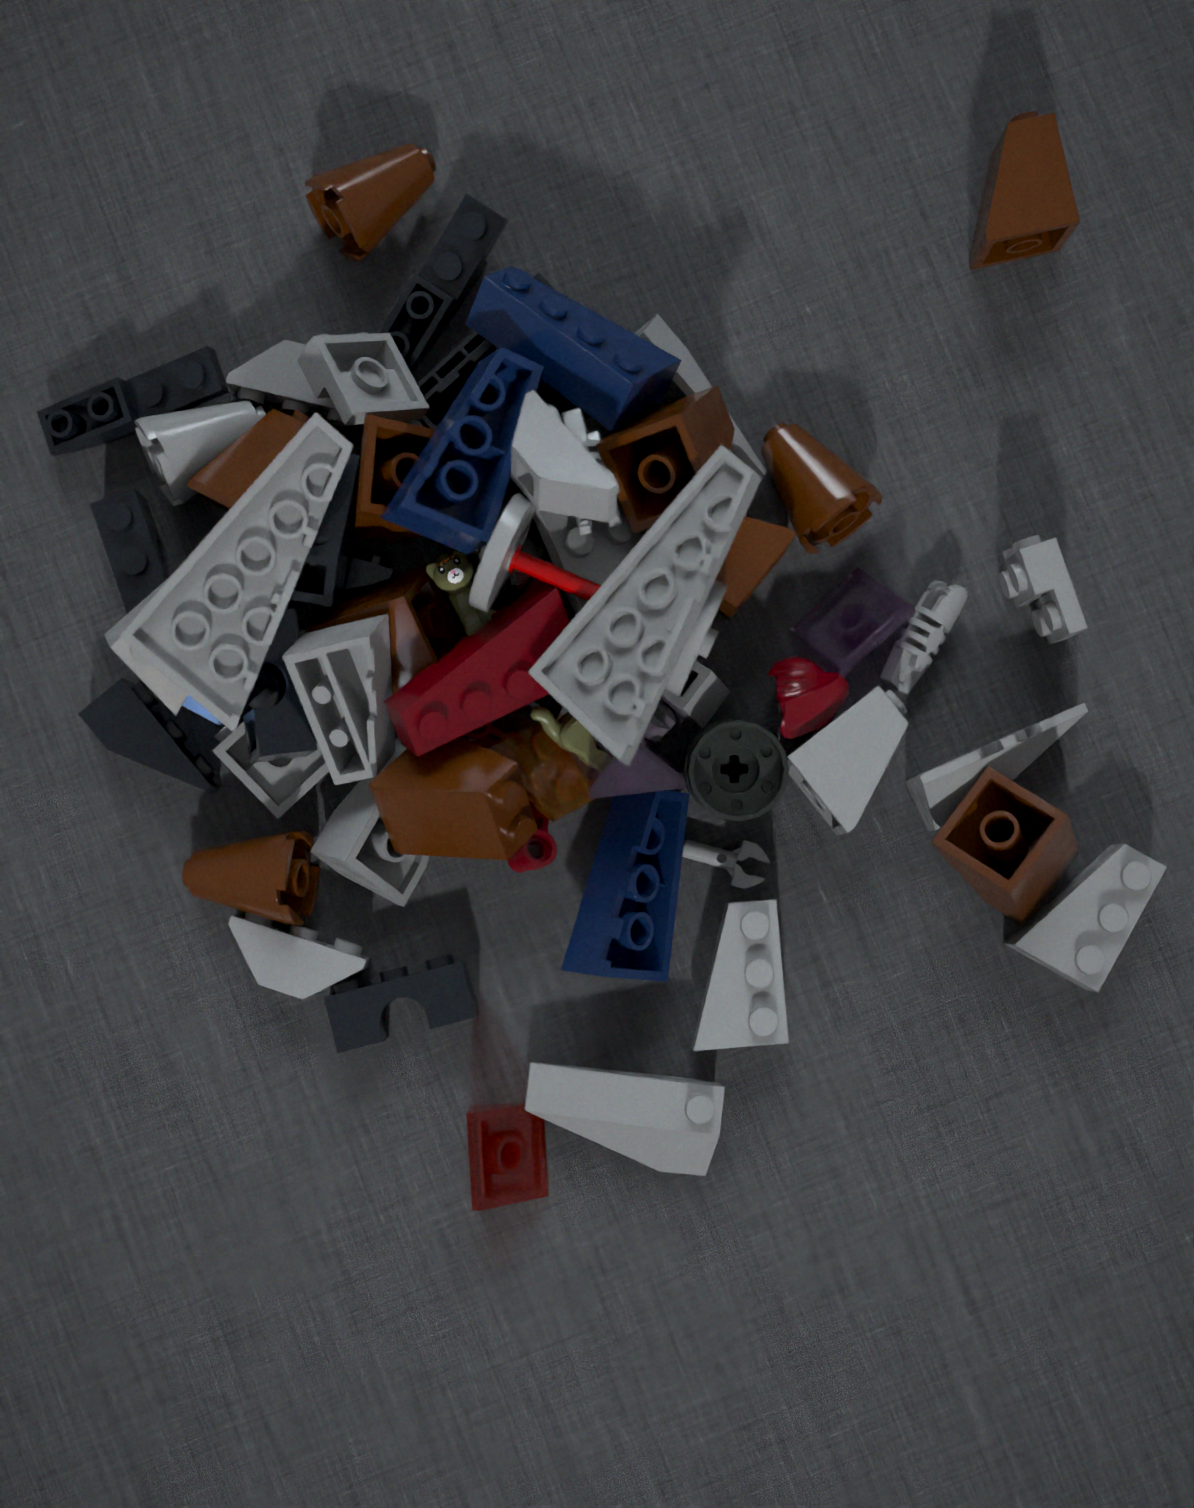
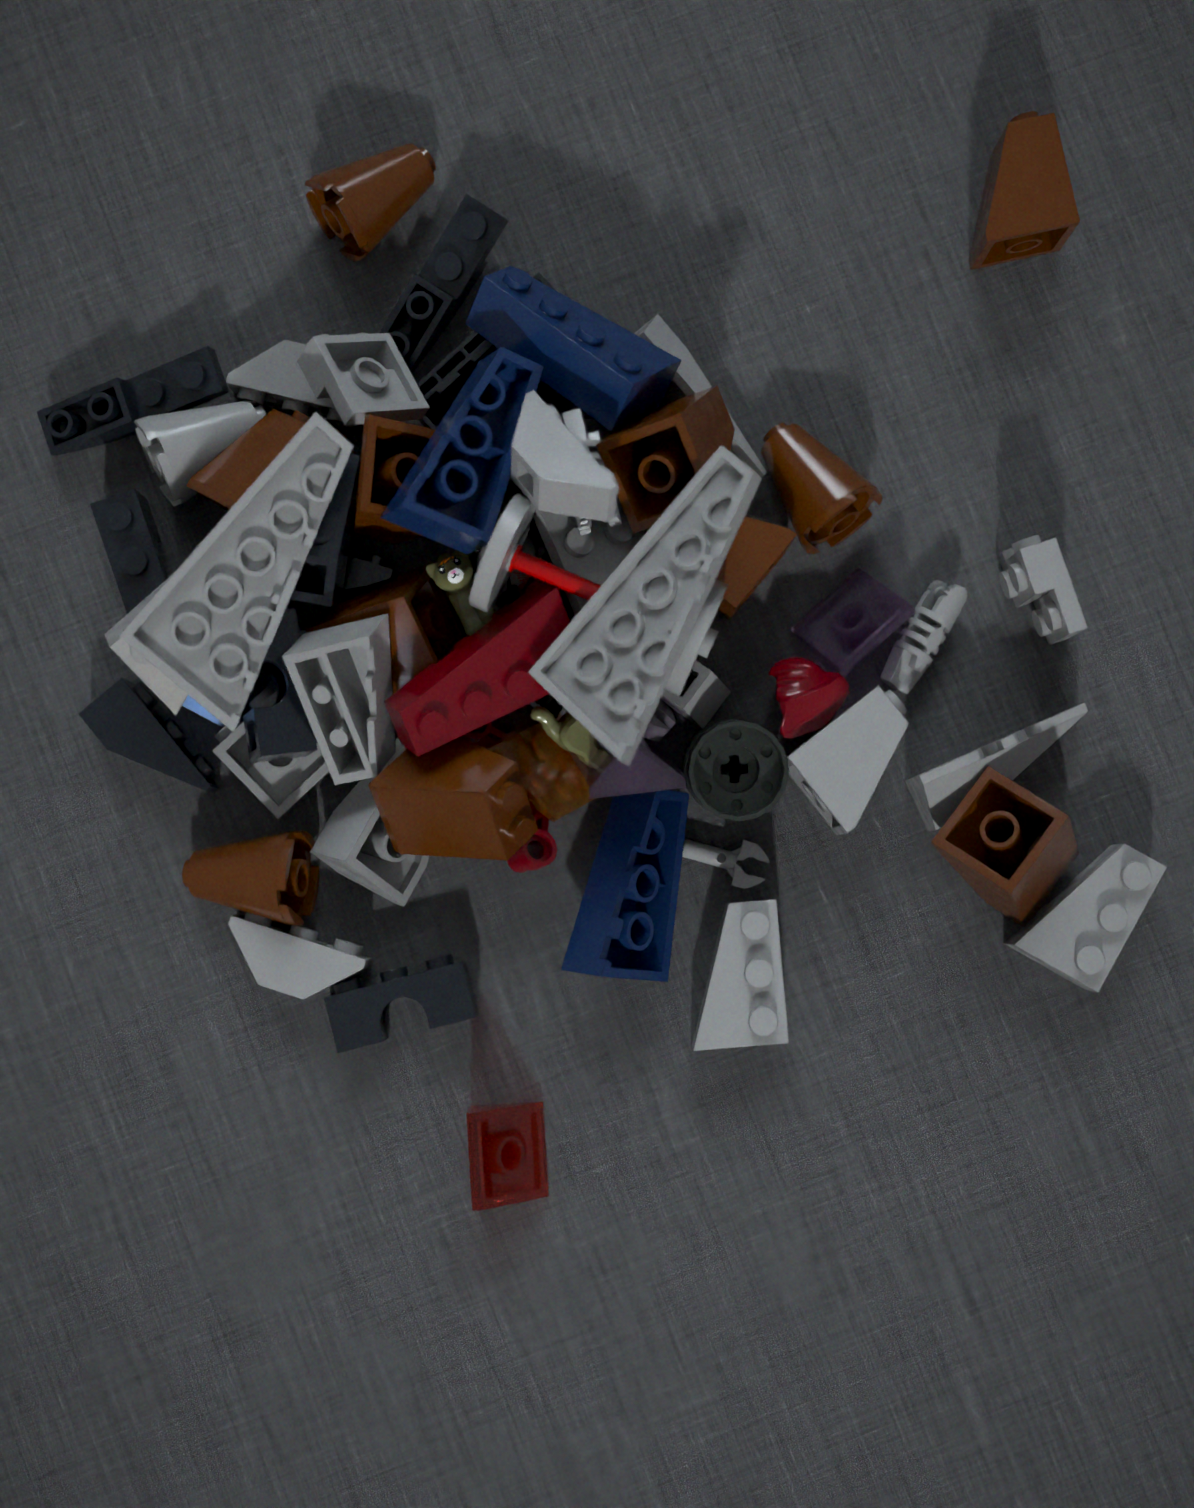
(643, 1116): light grey wedge -> none

